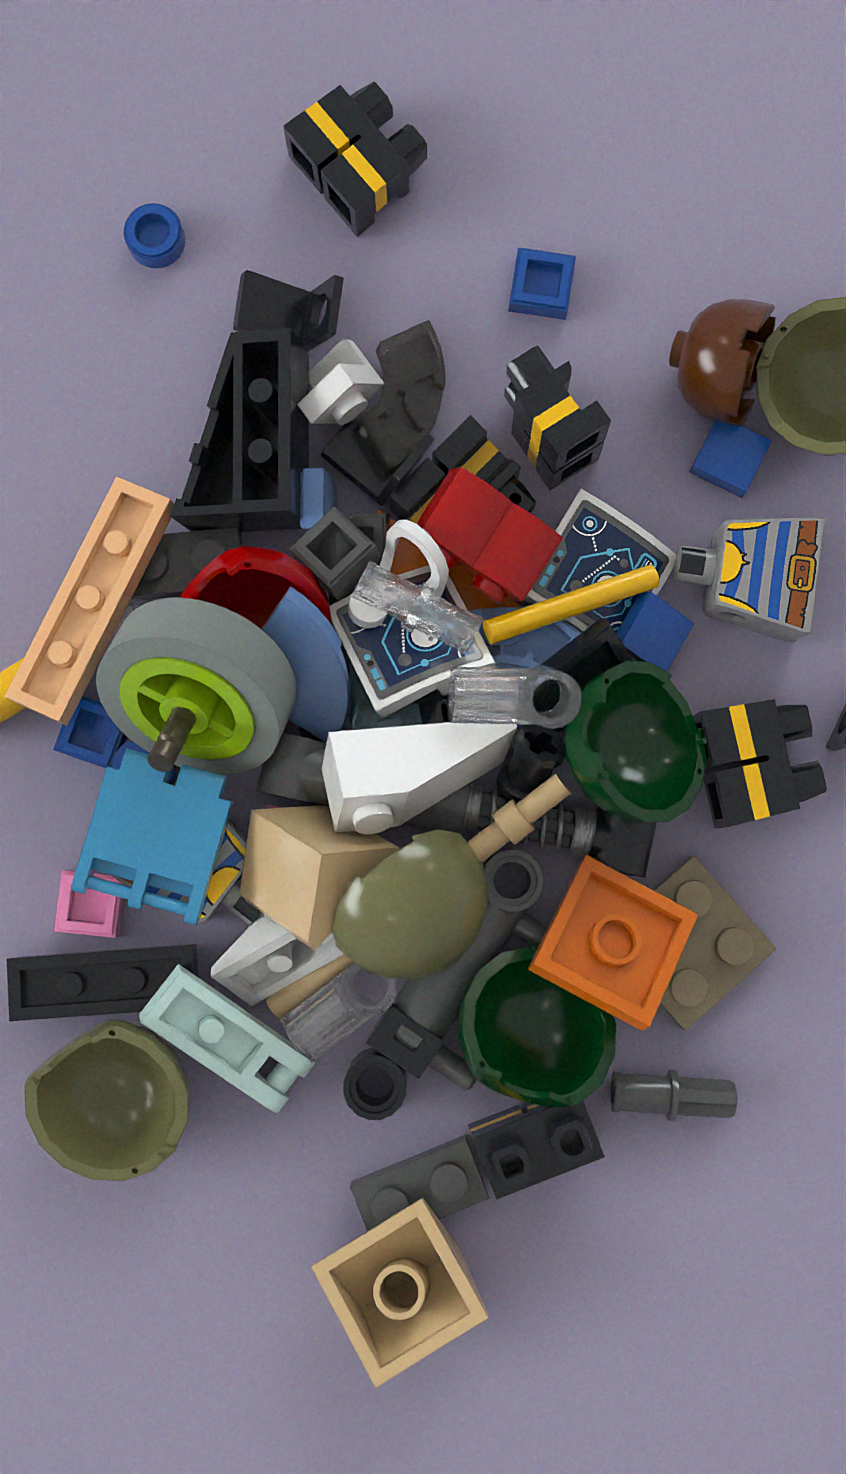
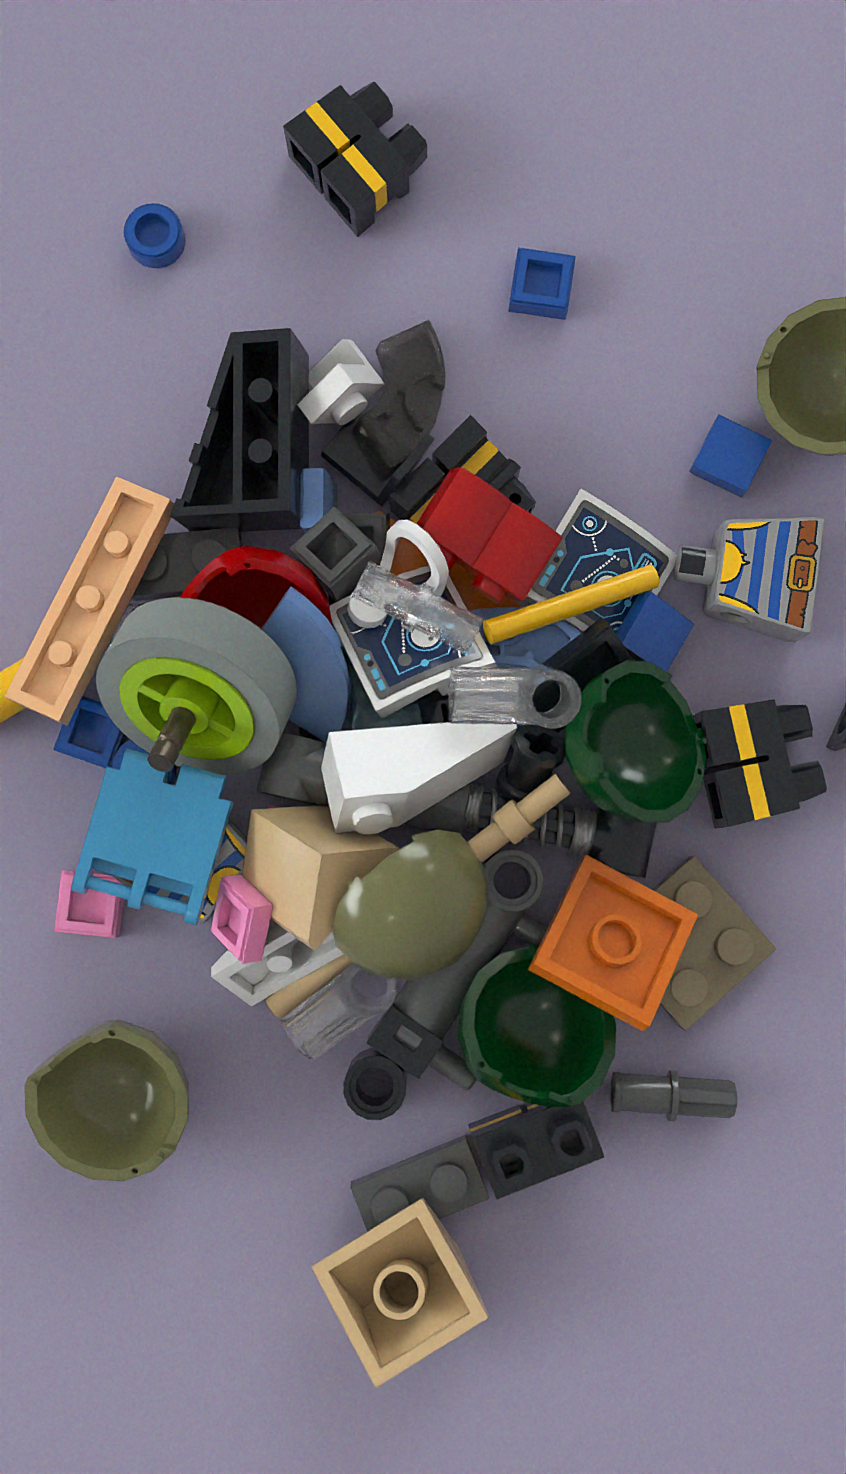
(91, 981): black plate -> none
(224, 1038): light aqua plate -> none
(241, 918): none -> bright pink tile
(277, 305): black bracket -> none
(548, 421): black hips -> none
(721, 358): reddish brown cylinder -> none

